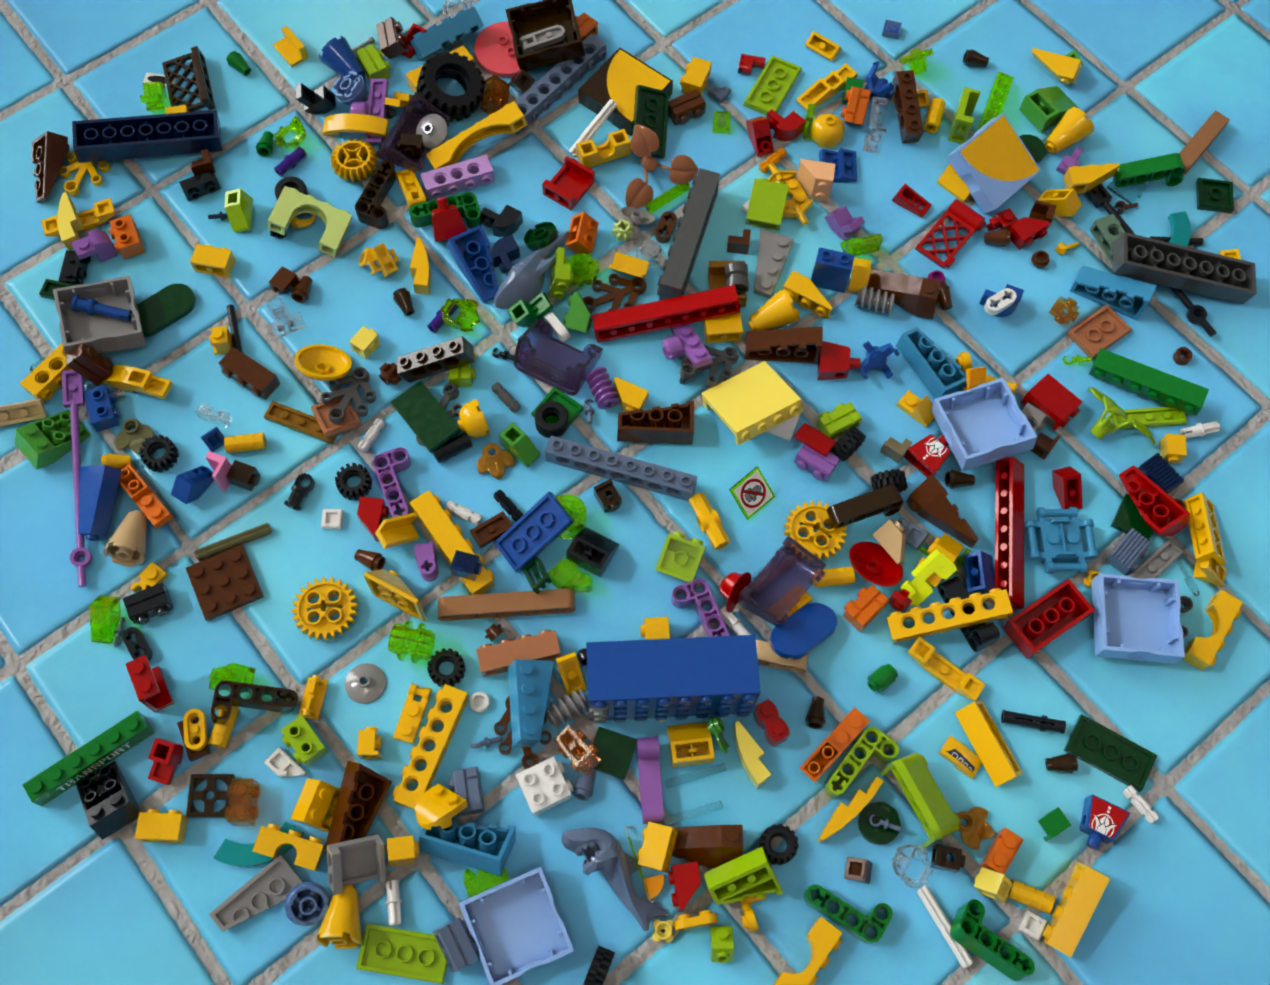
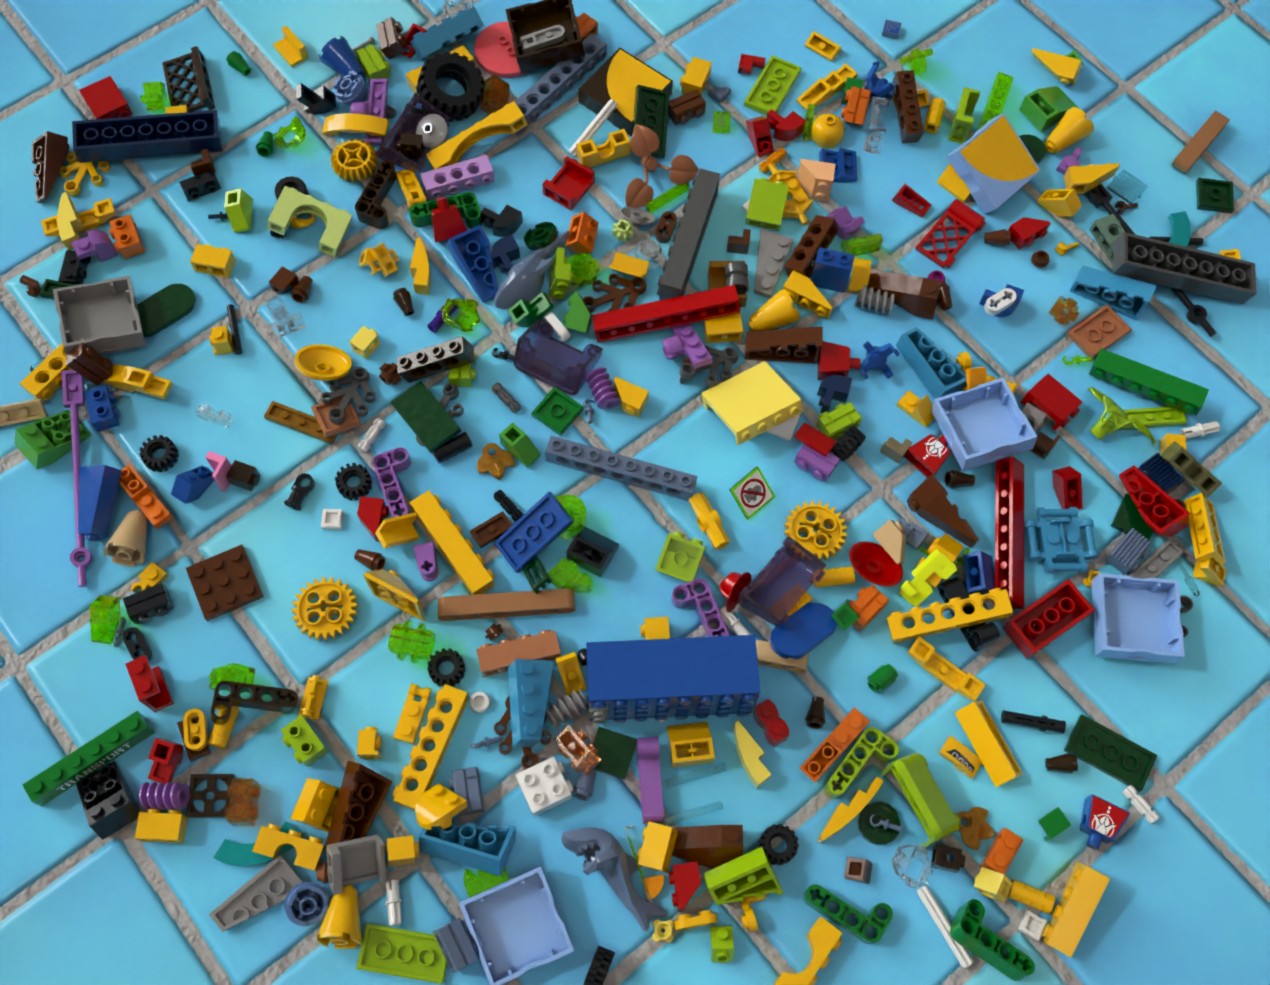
(33, 285): none -> reddish brown arm
(93, 307): blue pin -> none
(105, 99): none -> red panel
(116, 461): yellow cone -> none
(133, 438): olive plate -> none
(152, 77): sticker -> none
(164, 796): none -> medium lavender piece
(213, 439): blue slope -> none
(233, 541): olive axle -> none
(245, 443): yellow axle -> none
(249, 373): reddish brown brick -> none
(284, 765): white tile -> none
(290, 161): dark purple pin -> none
(322, 872): none -> nougat plate
(371, 690): light grey dish -> none
(400, 99): yellow slope -> none
(464, 512): white axle -> none
(466, 565): clear blue brick -> none
(473, 420): yellow cylinder -> none
(521, 81): dark brown brick -> none
(548, 409): black tyre -> none
(607, 503): dark brown brick -> none
(658, 425): reddish brown wedge -> none
(716, 727): bright green plate -> none
(818, 235): none -> reddish brown brick
(833, 387): none -> dark blue brick
(845, 615): none -> green panel
(883, 500): dark brown beam -> none
(889, 477): black tyre -> none
(900, 600): red plate -> none
(974, 58): dark brown cone -> none
(1002, 219): red plate -> none
(1042, 211): reddish brown panel -> none
(1162, 167): green beam -> none
(1186, 352): reddish brown bush -> none
(1191, 469): none -> olive arch
(1222, 610): yellow arch -> none

